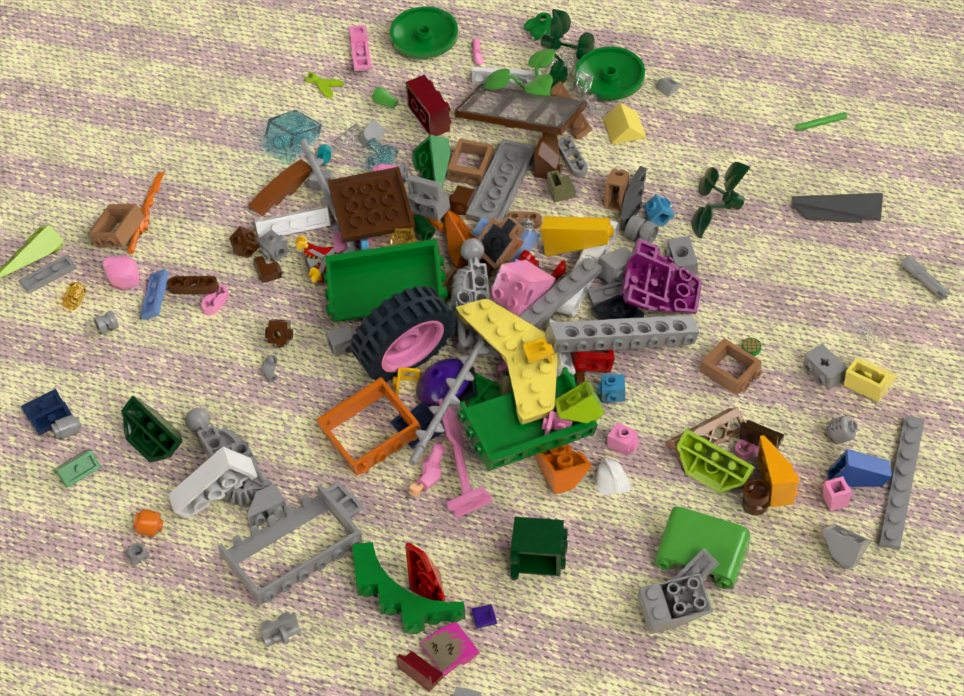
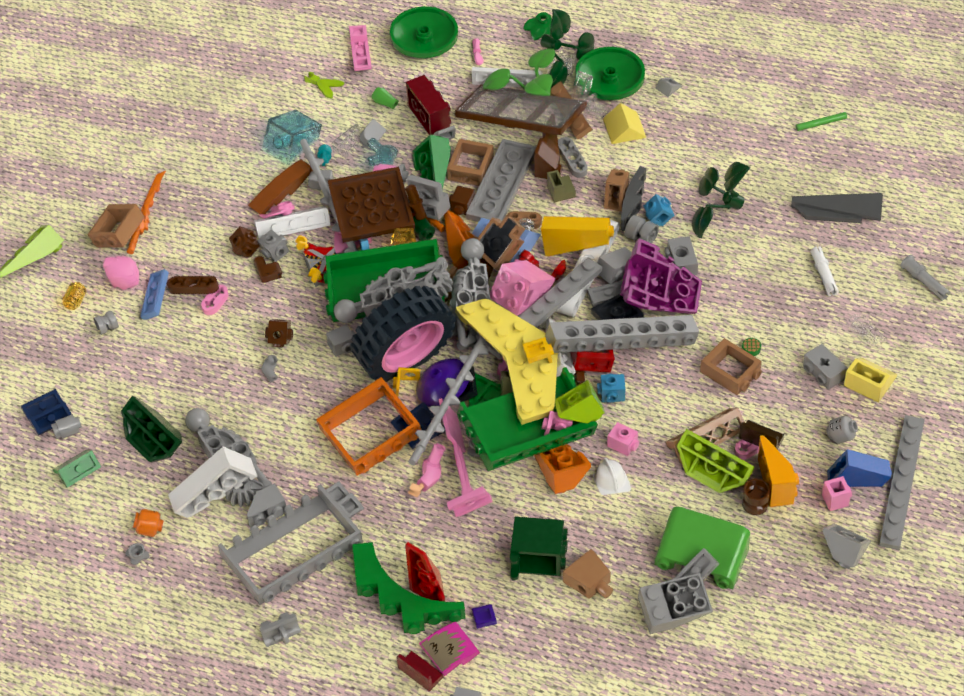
(47, 274): light grey tile -> none
(282, 208): none -> bright pink plate
(395, 281): none -> light grey arm
(415, 202): none -> reddish brown axle
(448, 132): none -> light grey slope
(588, 576): none -> medium nougat torso
(821, 264): none -> white pin

